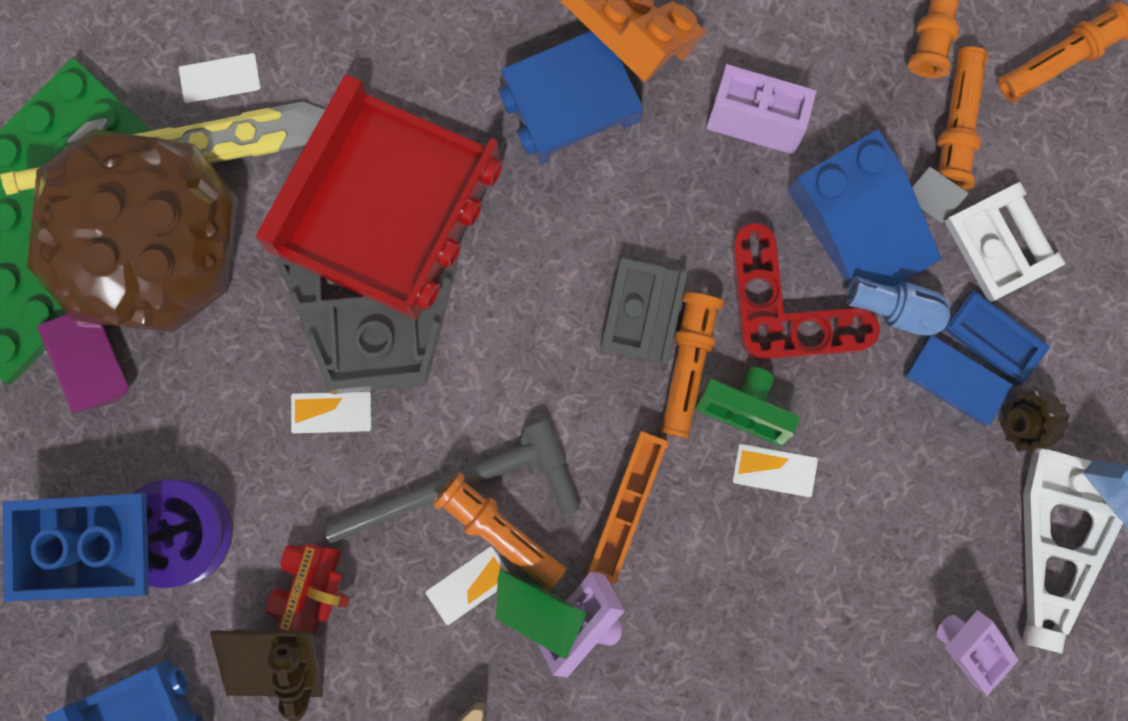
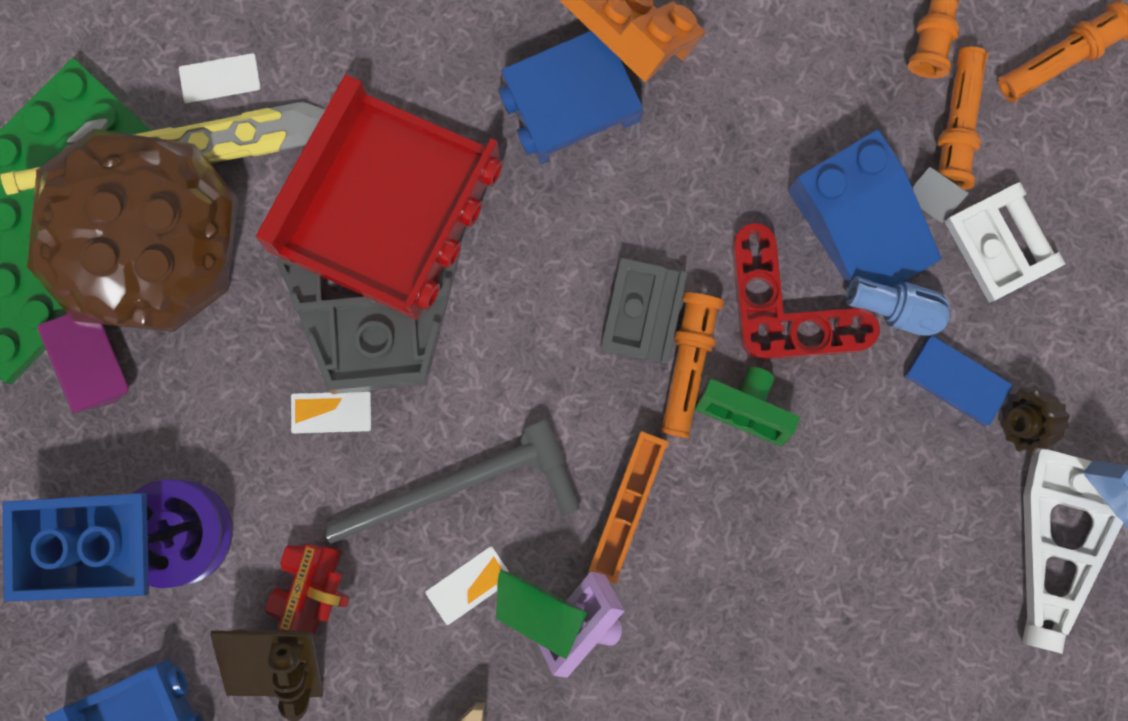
(482, 518): orange pin -> none
(761, 109): lavender hinge -> none
(775, 470): white sticker -> none
(977, 649): lavender tile -> none
(996, 338): blue tile -> none

